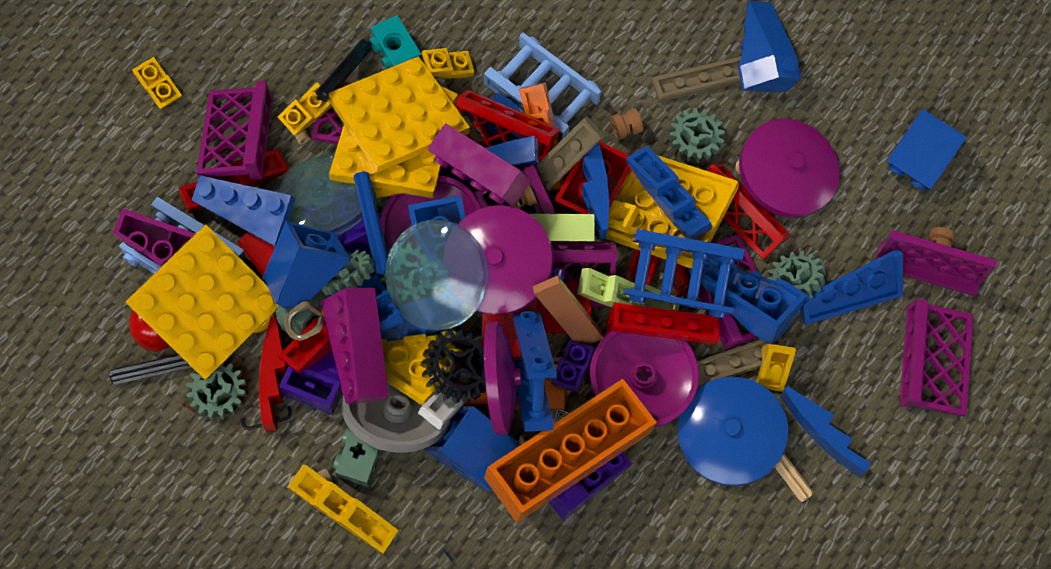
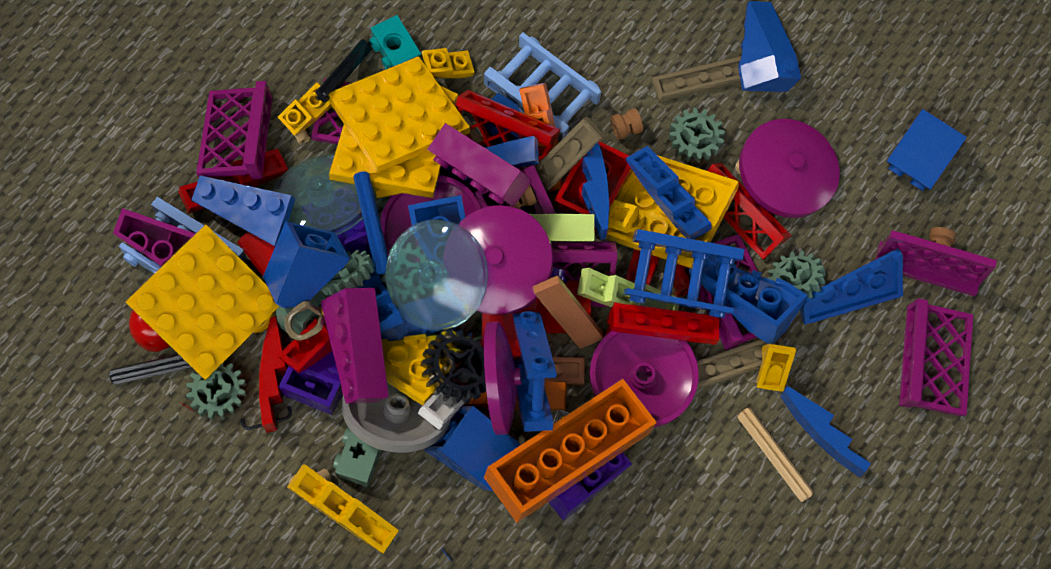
(156, 83): yellow slope -> none
(573, 366): dark purple slope -> none
(733, 431): blue dish -> none

